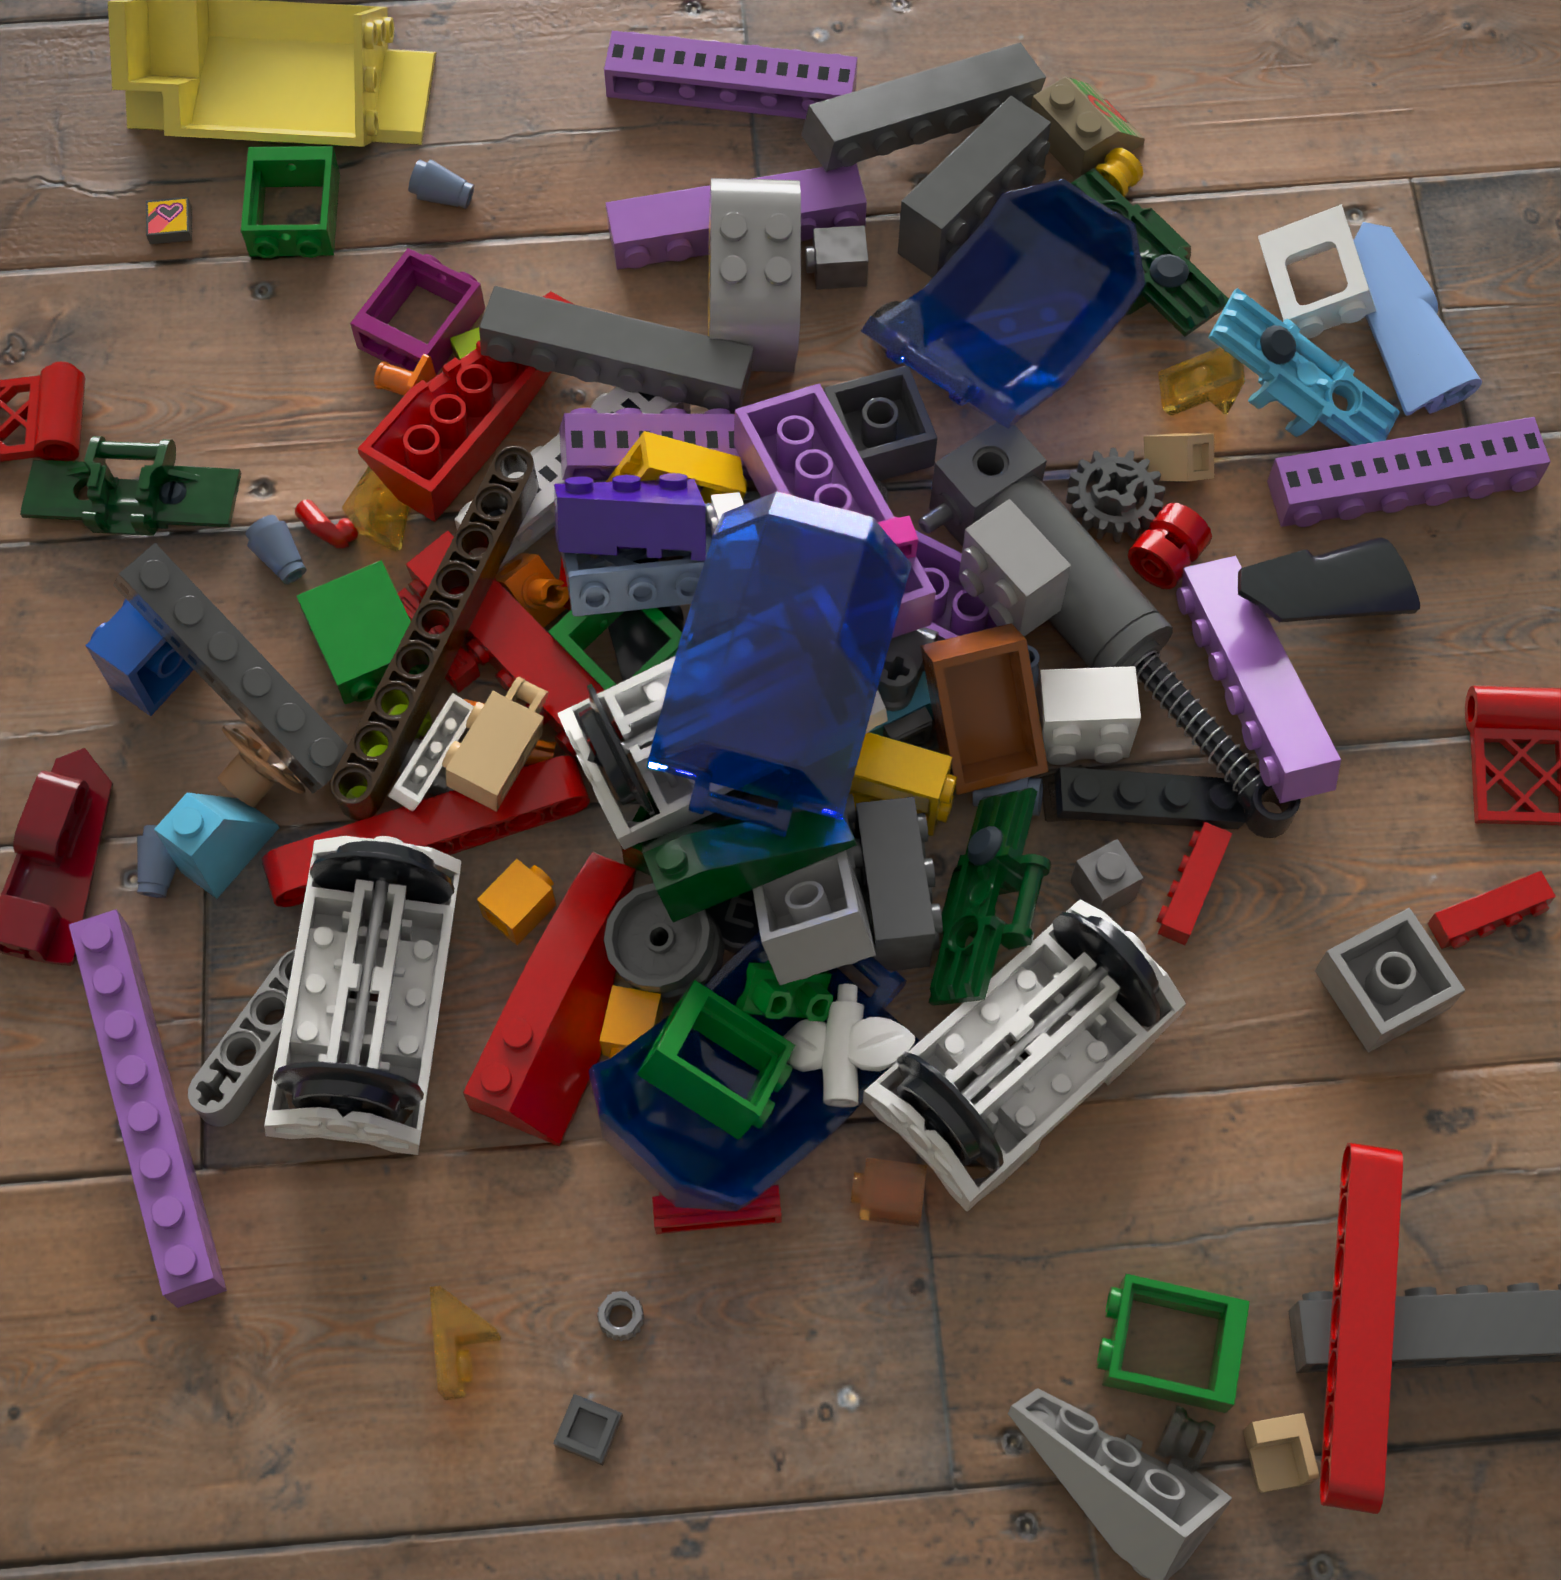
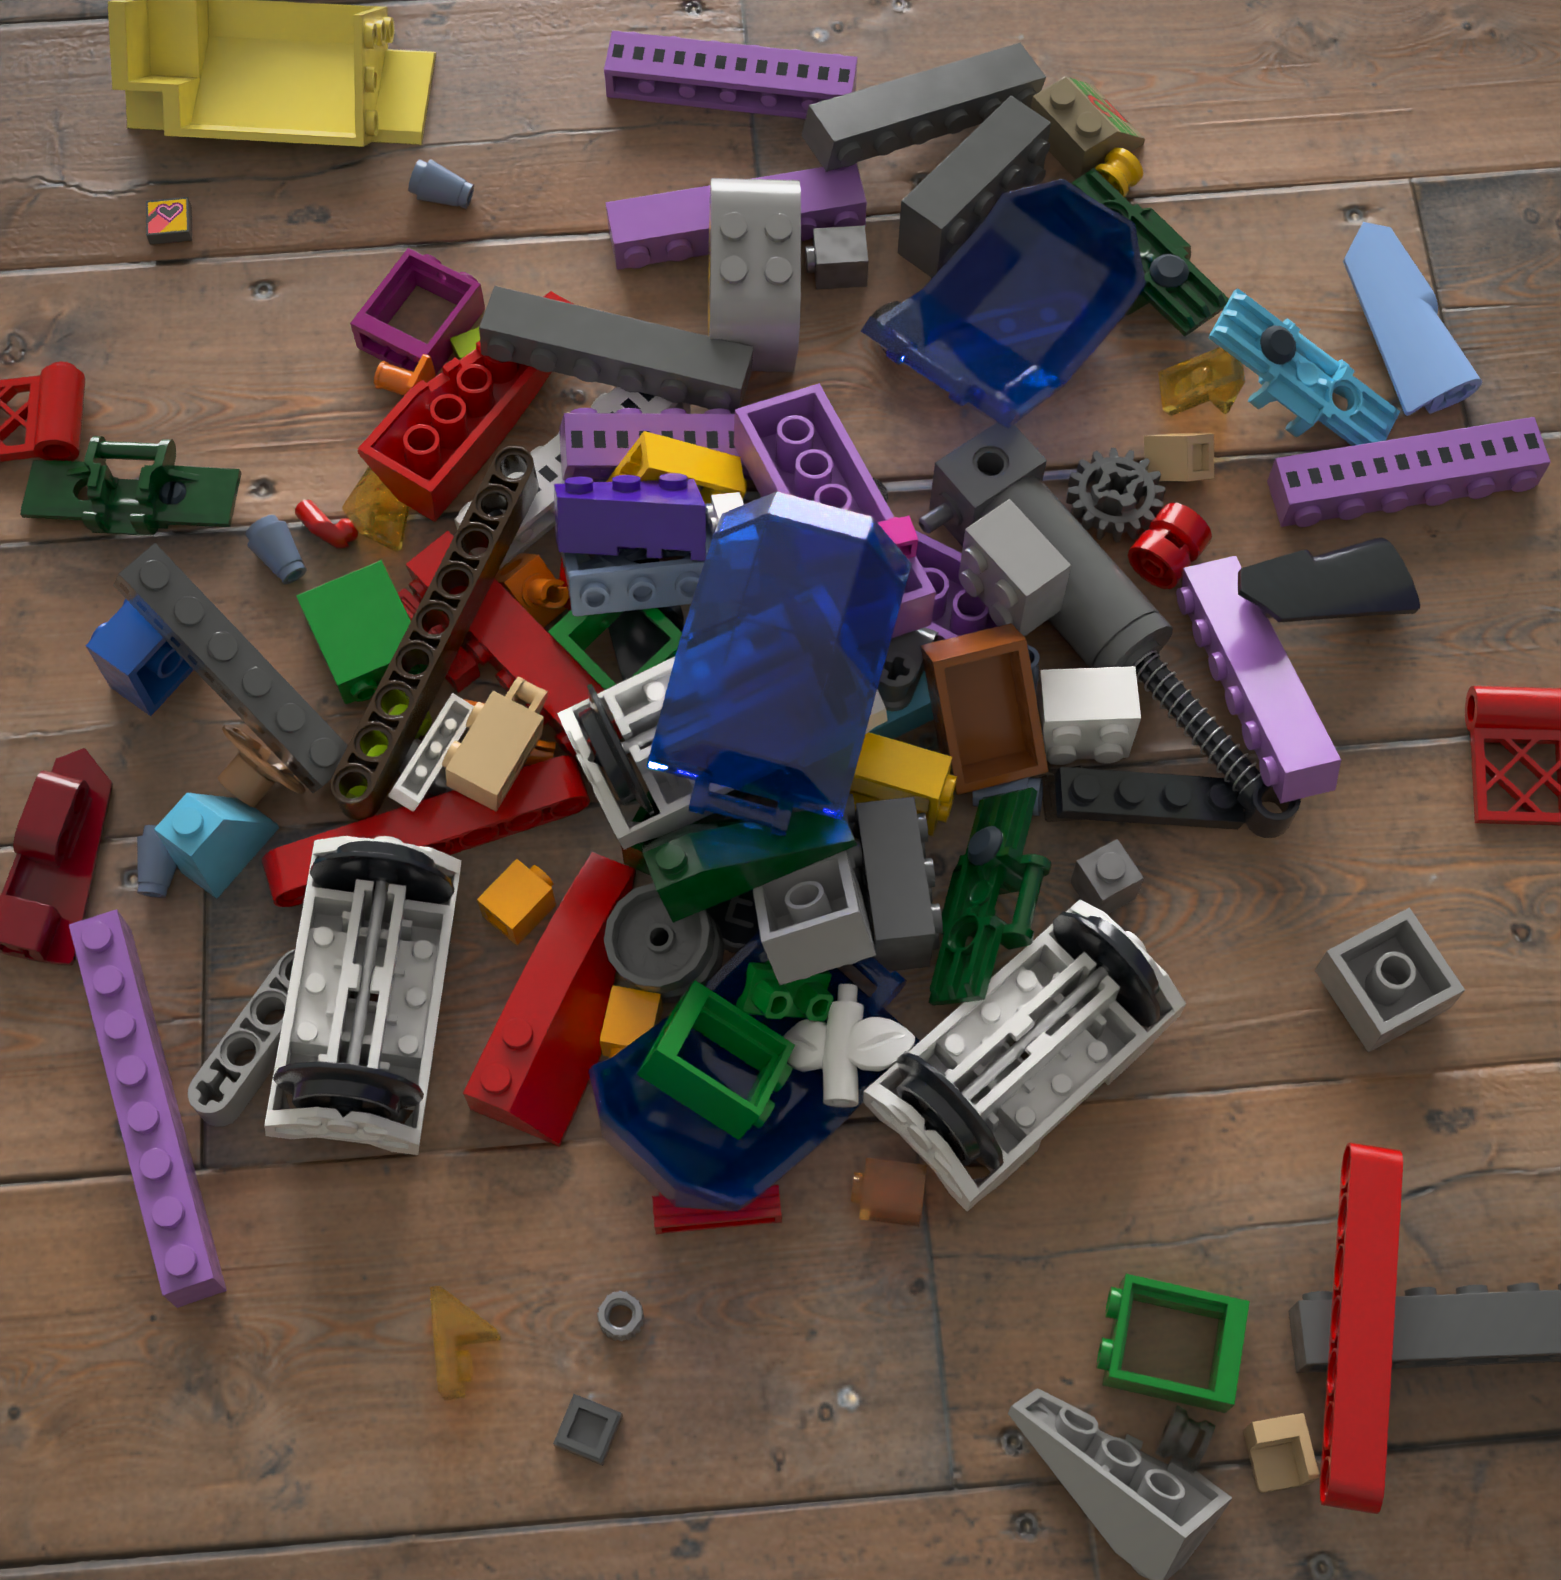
(270, 168): green window -> none
(886, 422): dark grey brick -> none
(911, 729): dark grey tile -> none
(1191, 890): red piece -> none
(1303, 240): white window -> none
(1490, 910): red piece -> none

